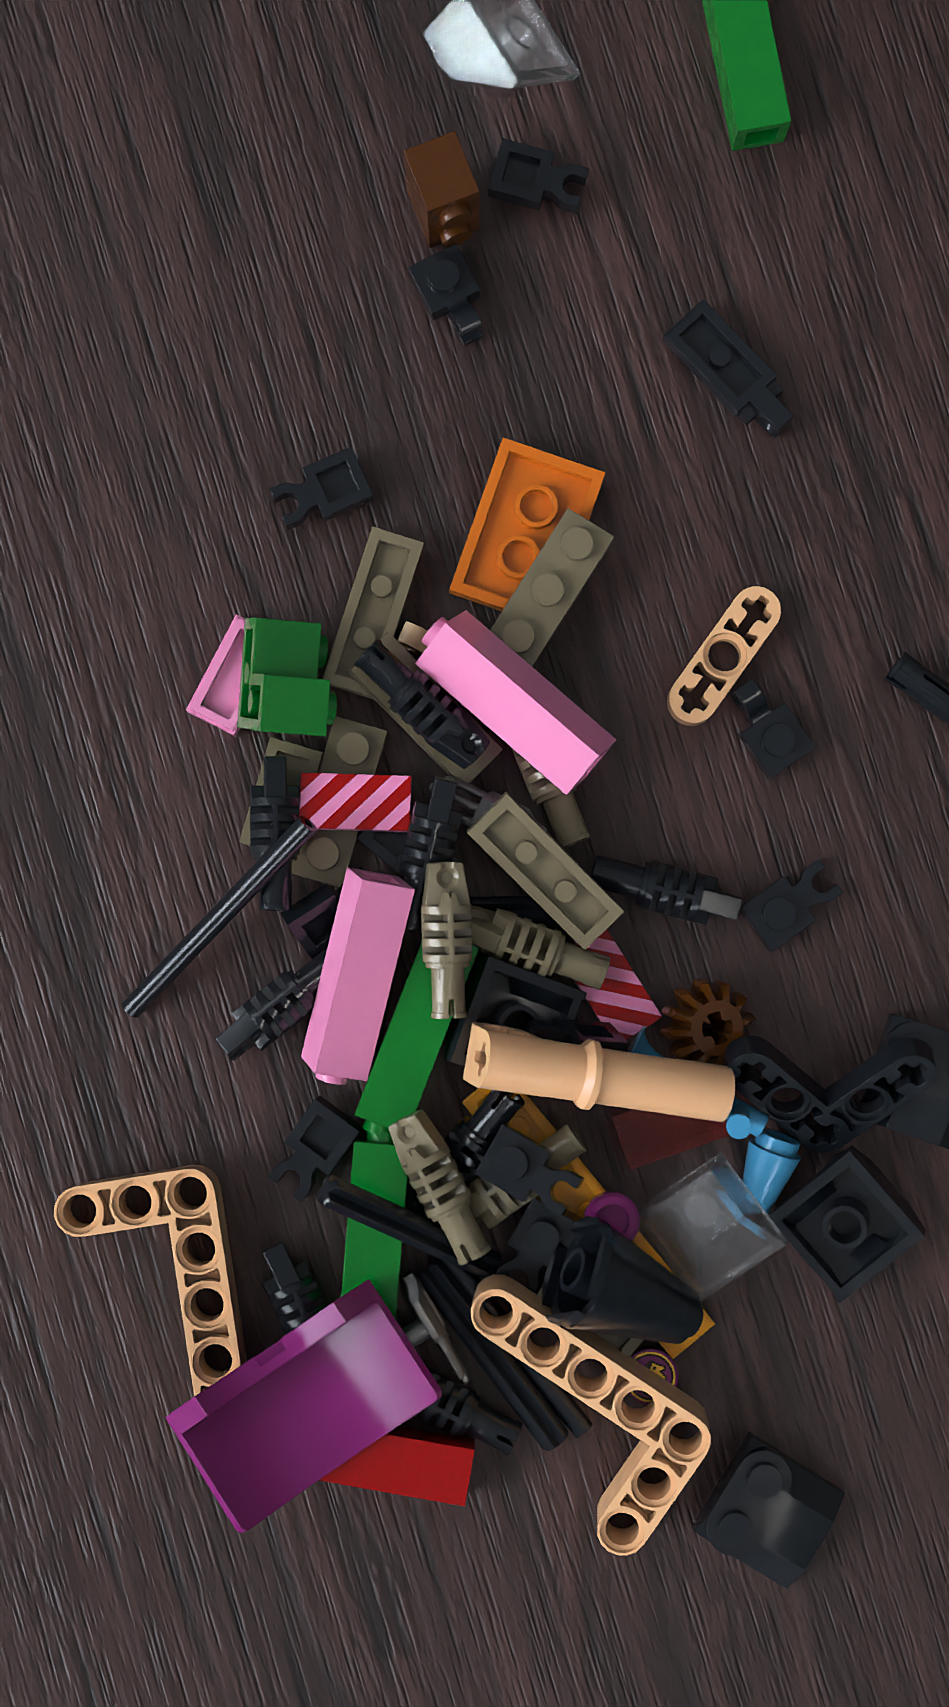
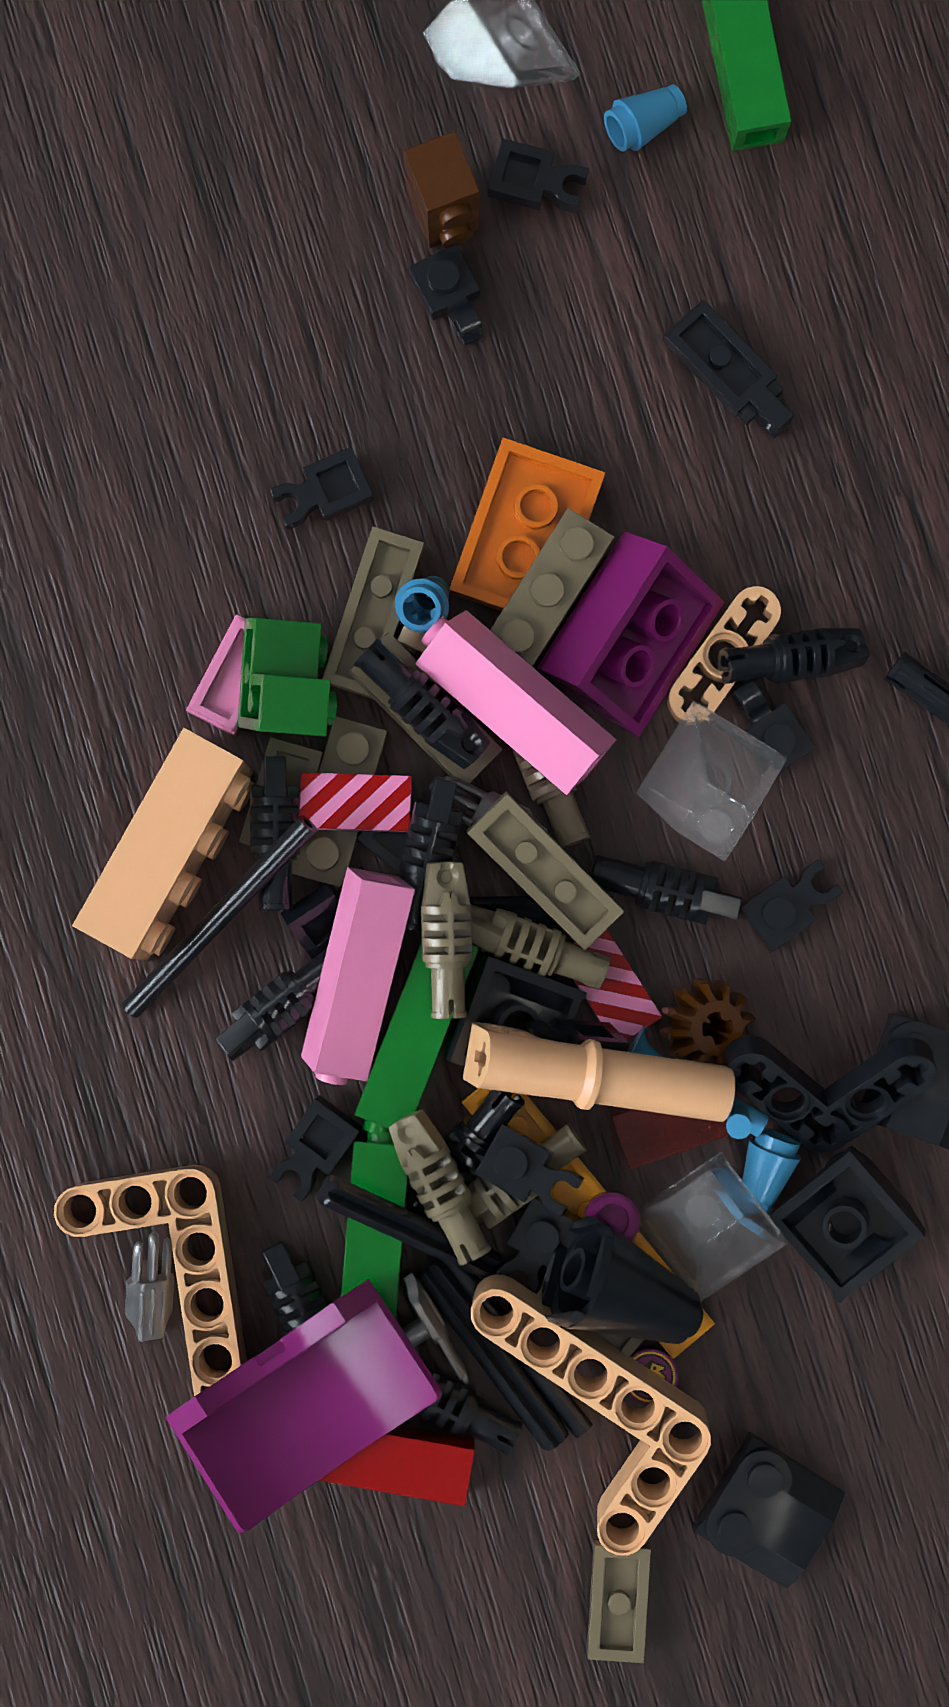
(149, 1293): none -> flat silver piece
(165, 848): none -> light nougat brick
(413, 607): none -> dark azure cone
(618, 1605): none -> dark tan plate
(631, 632): none -> magenta slope
(643, 116): none -> dark azure cone
(710, 780): none -> clear slope
(796, 656): none -> black hinge

